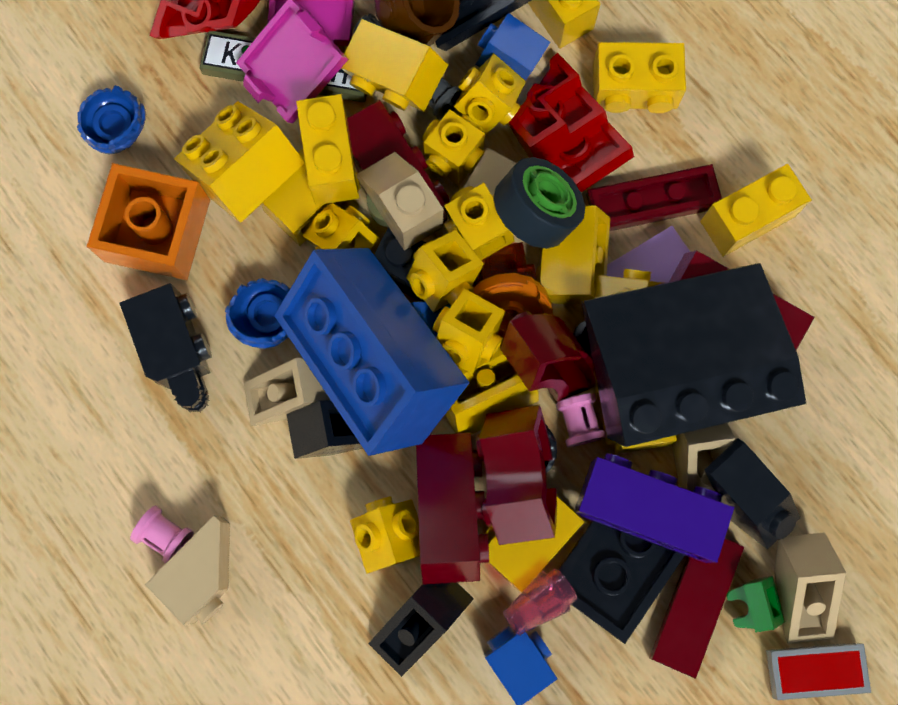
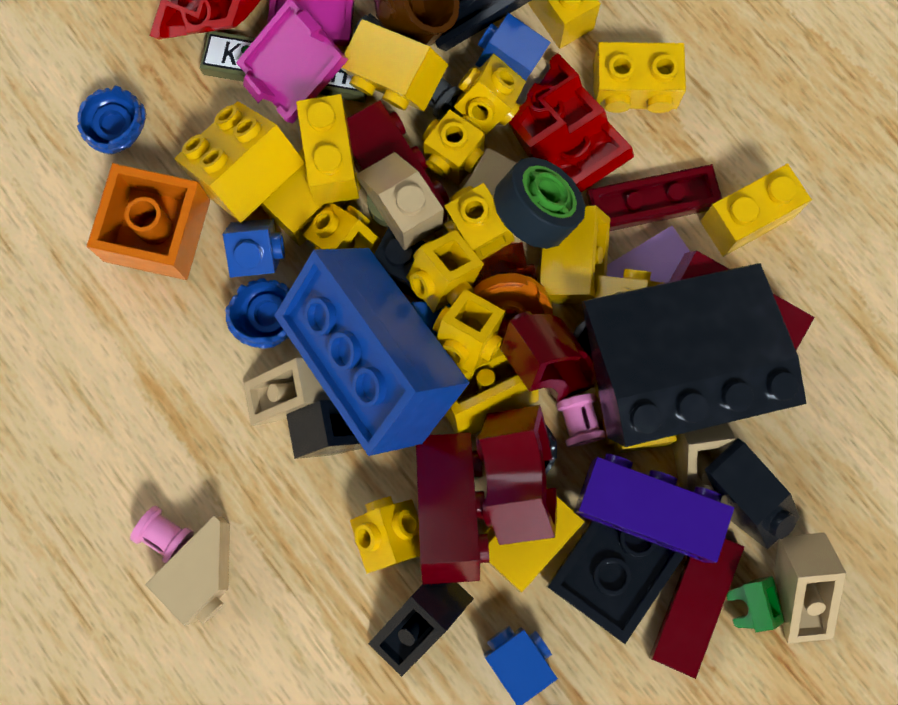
(168, 343): black hinge -> none
(253, 247): none -> blue brick
(540, 602): clear pink cone -> none
(818, 671): red tile -> none

